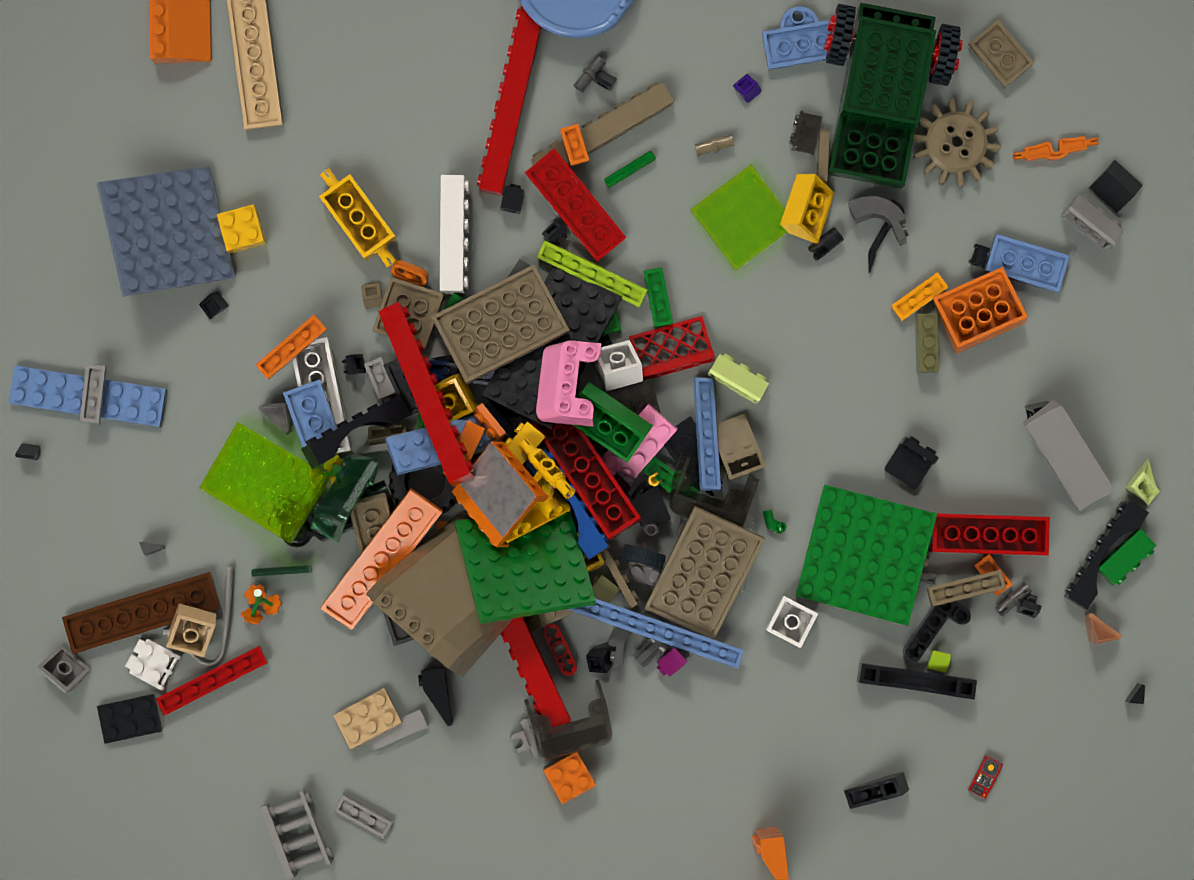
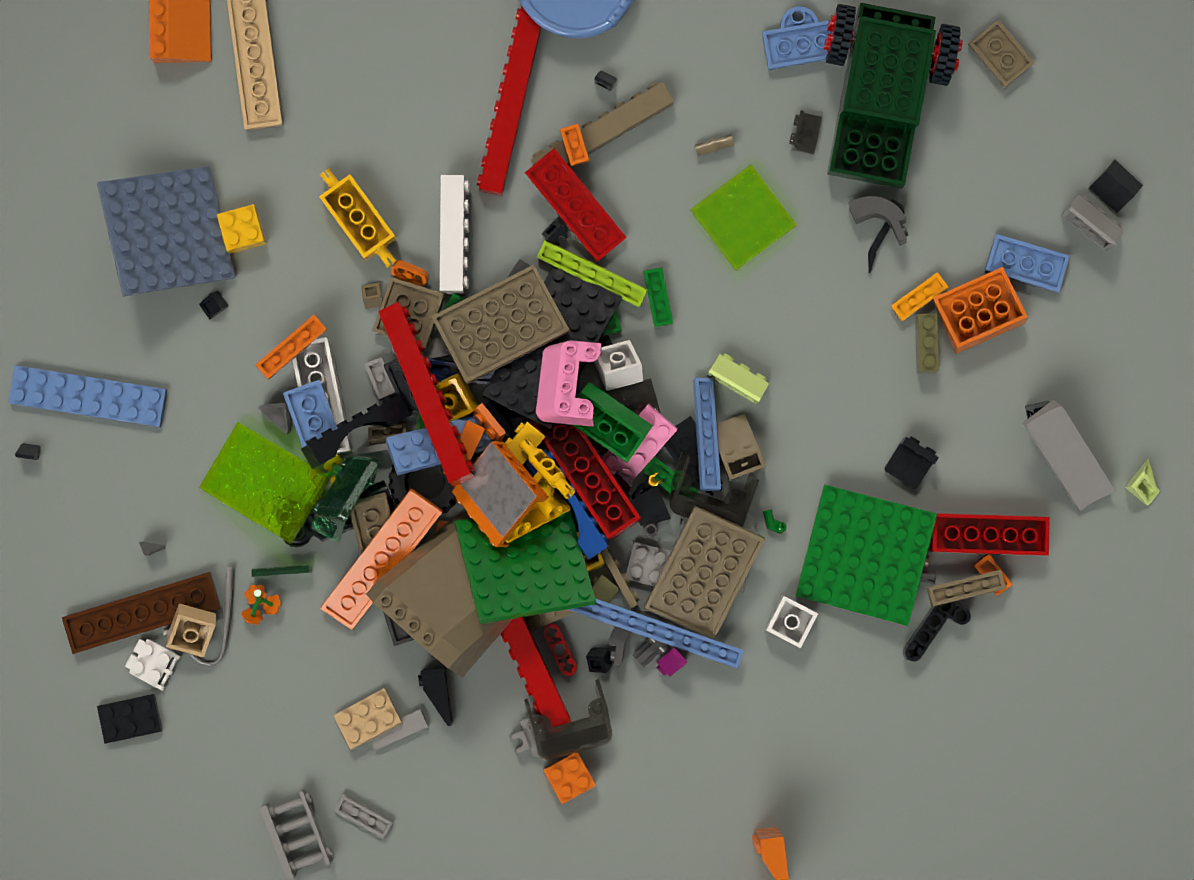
(63, 669): light grey slope -> none
(93, 393): light grey plate -> none
(211, 680): red plate -> none
(355, 364): black tile -> none
(512, 199): black brick -> none
(589, 73): dark grey pin -> none
(629, 169): green axle -> none
(643, 557): black wheel -> none
(681, 362): red fence -> none
(747, 88): dark purple slope -> none
(807, 207): yellow slope -> none
(823, 154): dark tan beam -> none
(826, 243): black hinge -> none
(877, 790): black slope -> none
(916, 680): black arch -> none
(939, 661): lime slope -> none
(952, 160): dark tan gear -> none
(979, 255): black bush -> none
(985, 777): tile -> none
(1013, 599): dark grey pin -> none
(1029, 607): black tile -> none
(1045, 150): orange piece -> none
(1084, 588): black arch -> none
(1099, 631): nougat slope -> none
(1126, 557): green brick -> none
(1137, 694): black slope -> none

